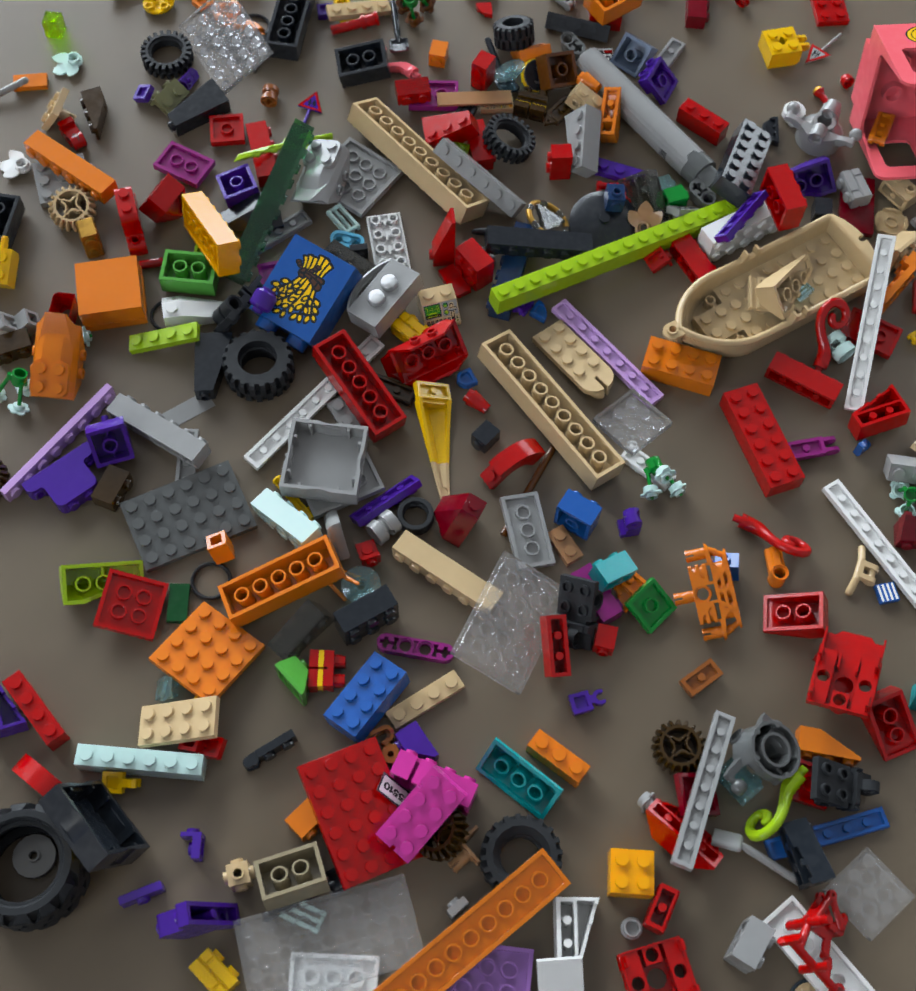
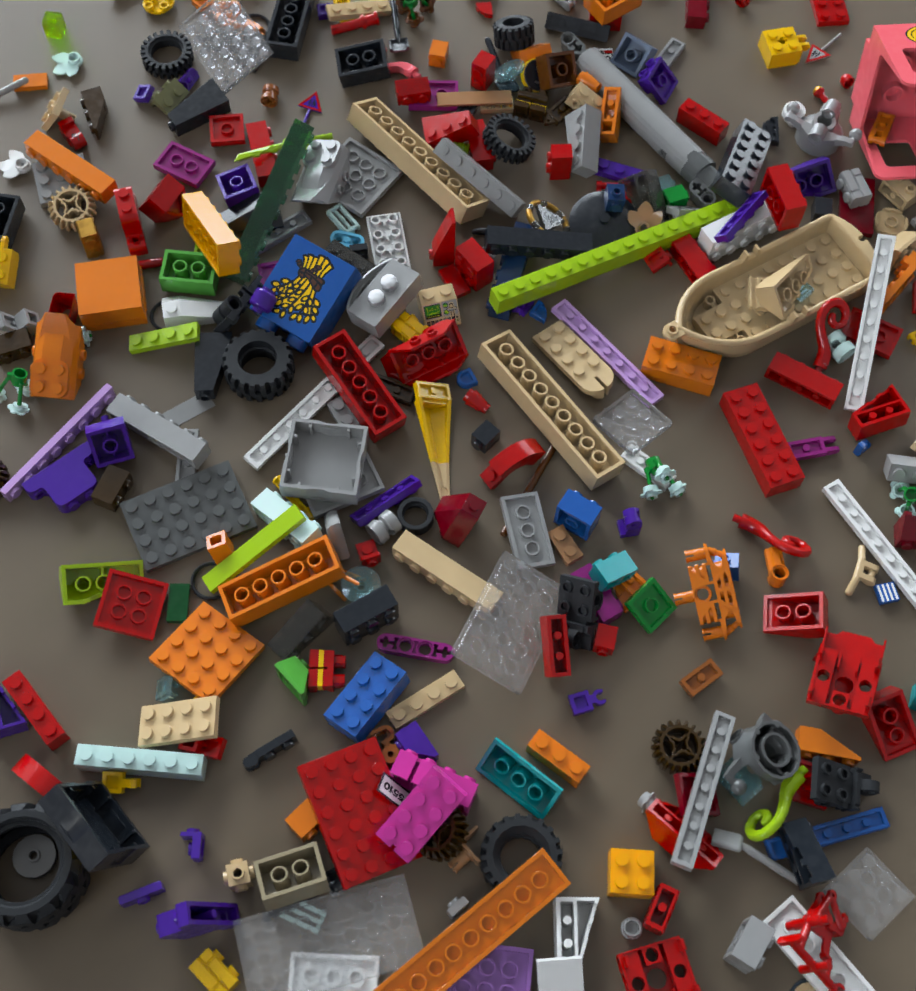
(254, 548): none -> lime tile

